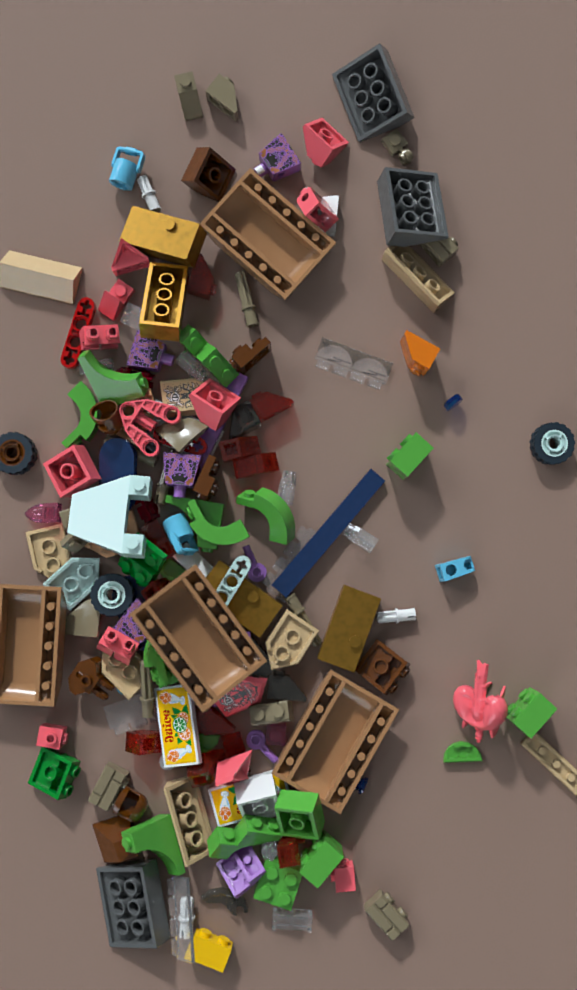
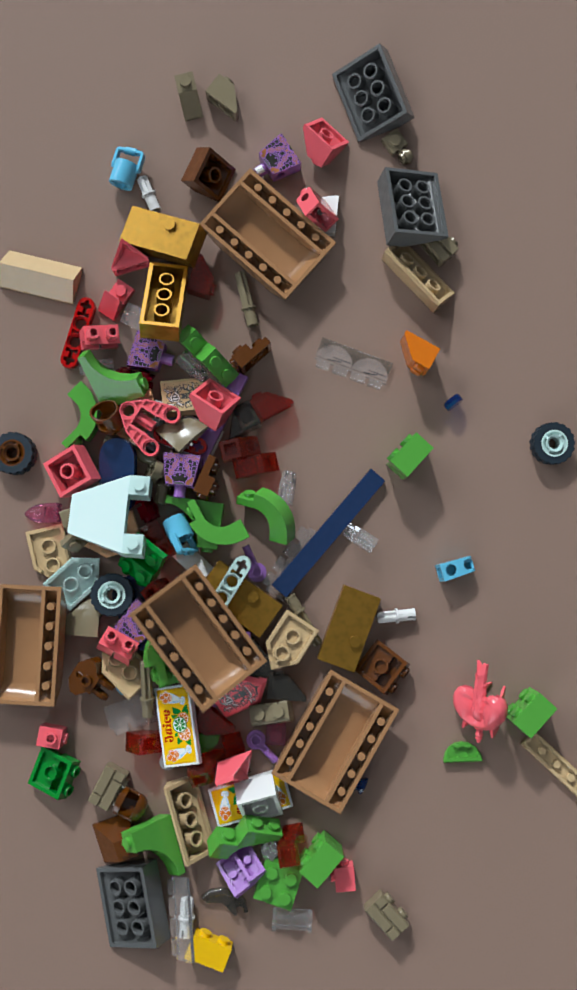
(155, 471): none -> dark tan plate
(171, 569): bright green tile -> none
(299, 814): bright green brick -> none

